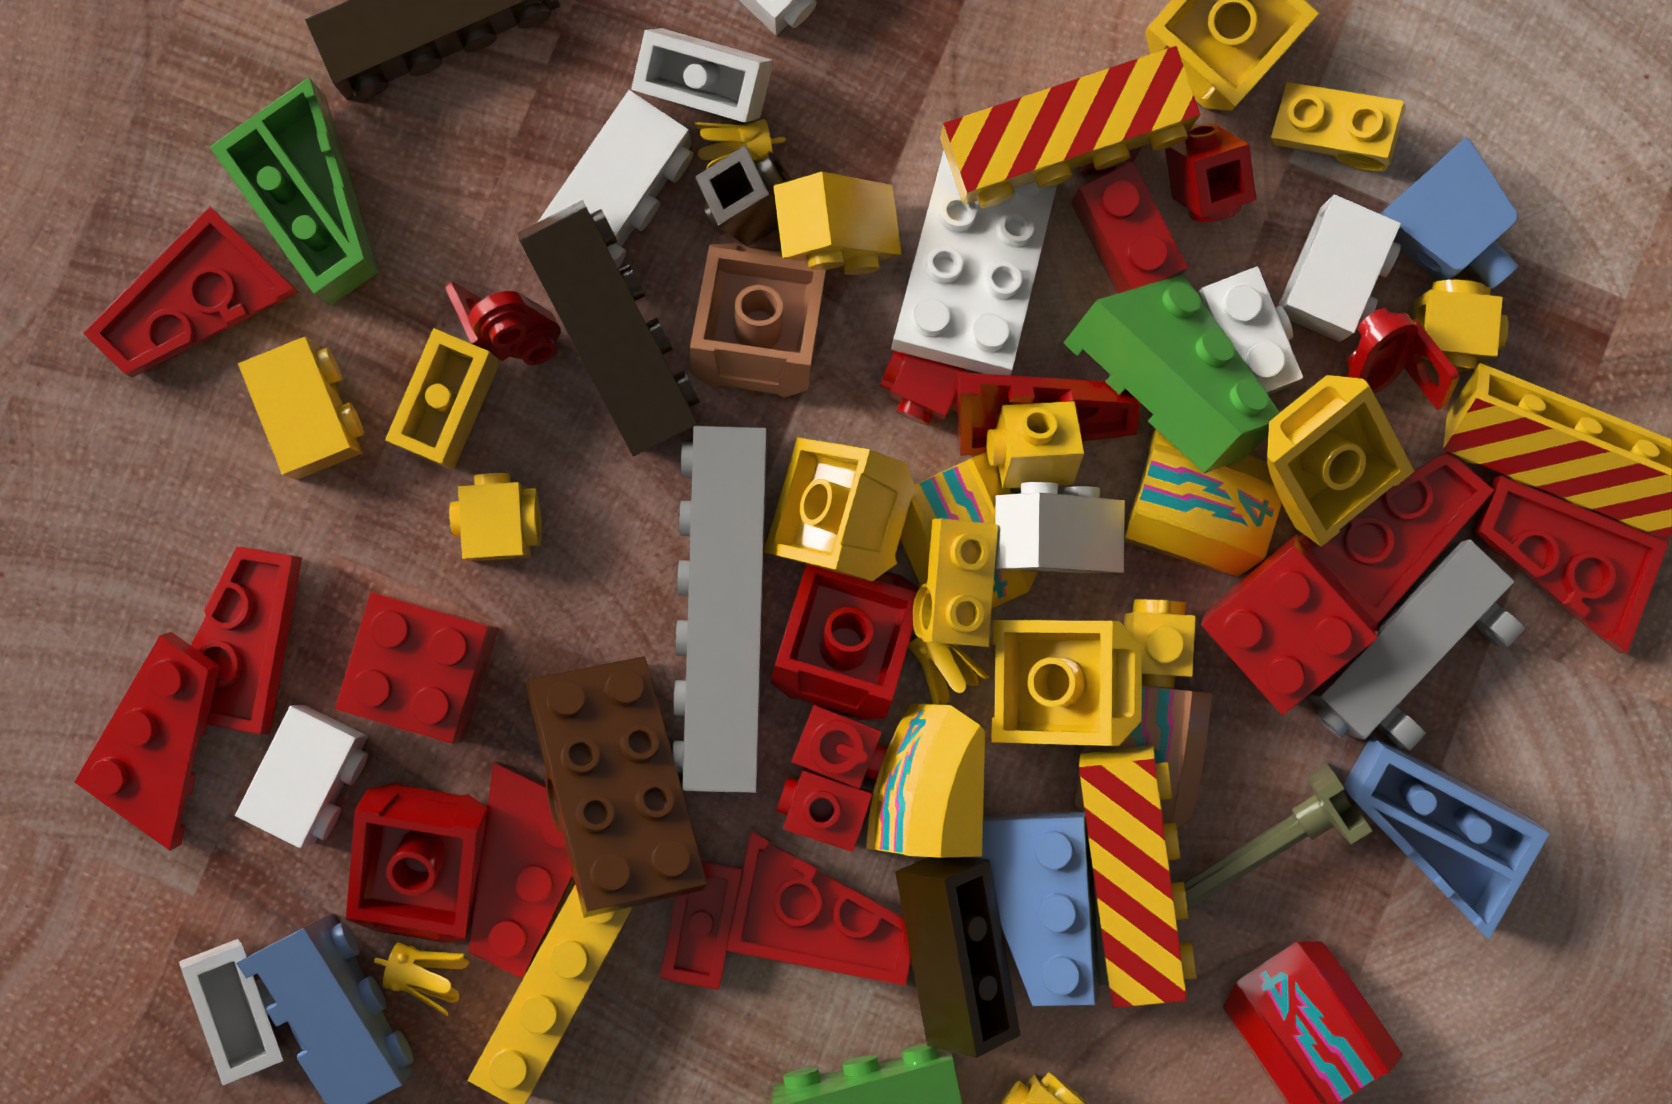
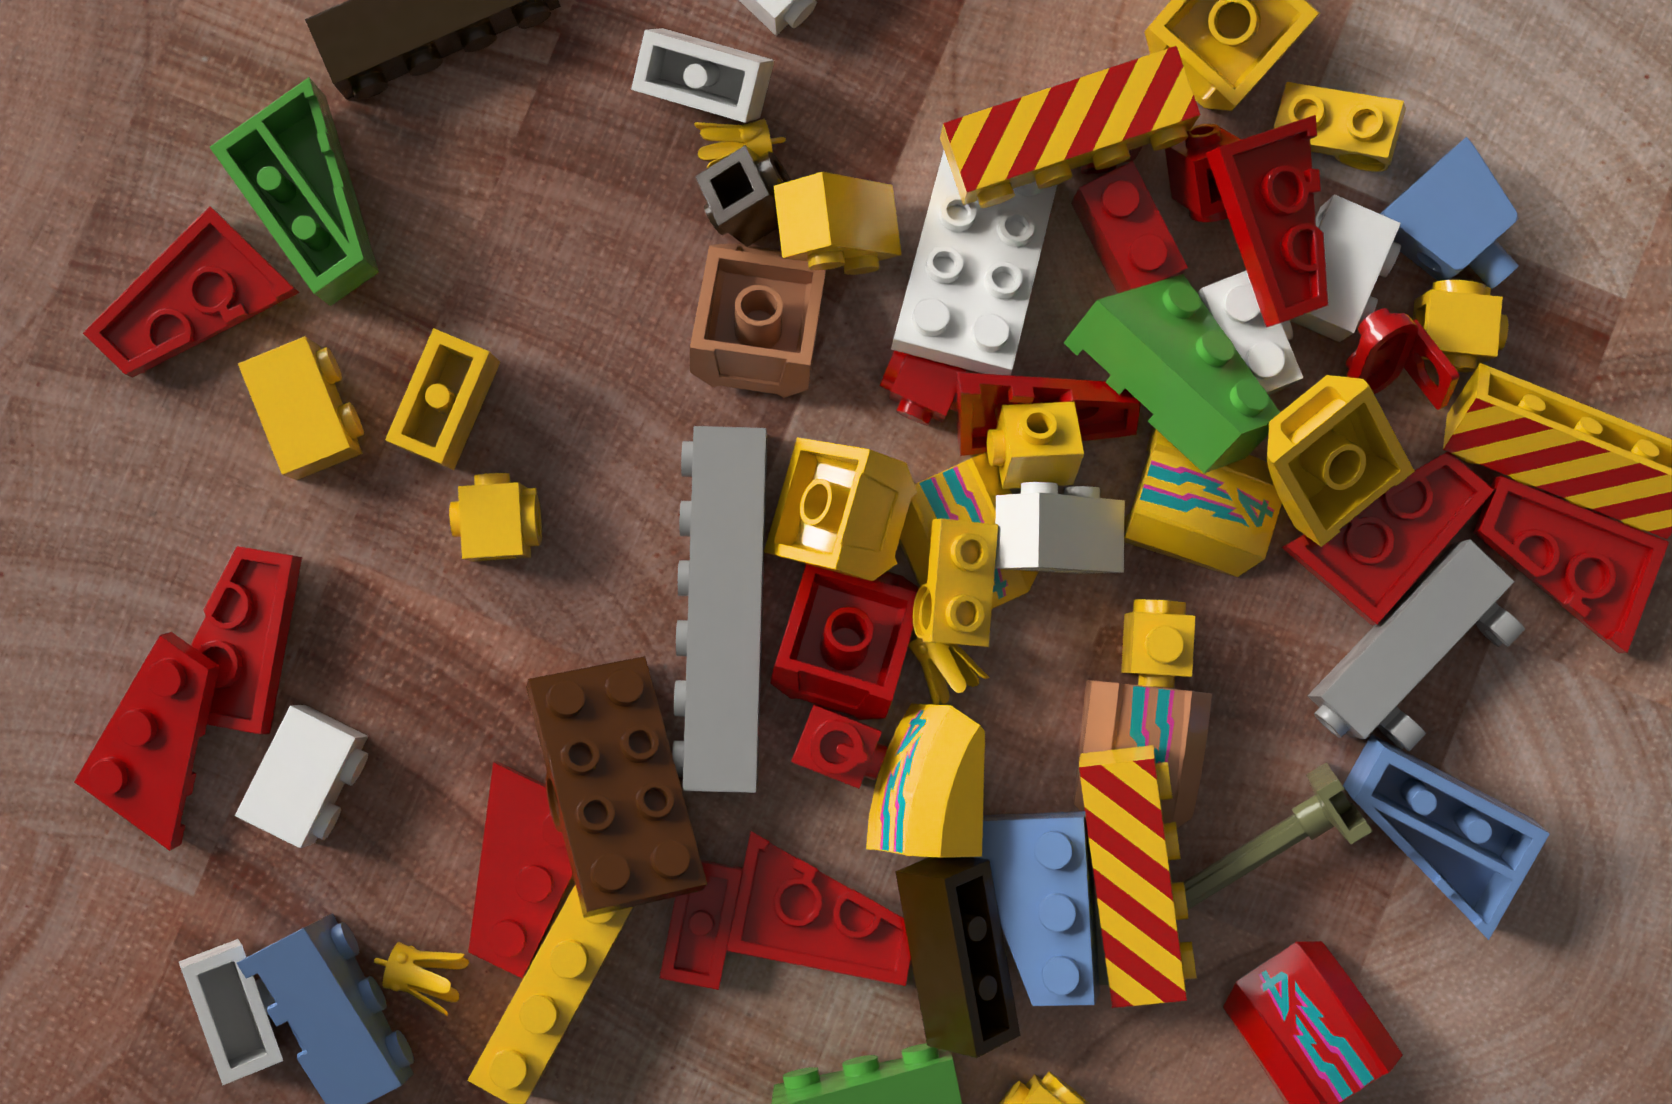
(415, 862): red slope -> none
(416, 668): red brick -> none
(507, 324): red bracket -> none
(607, 326): dark brown brick -> none
(627, 169): white brick -> none
(824, 809): red brick -> none
(1066, 682): yellow slope -> none
(1271, 209): none -> red wing
(1290, 625): red brick -> none

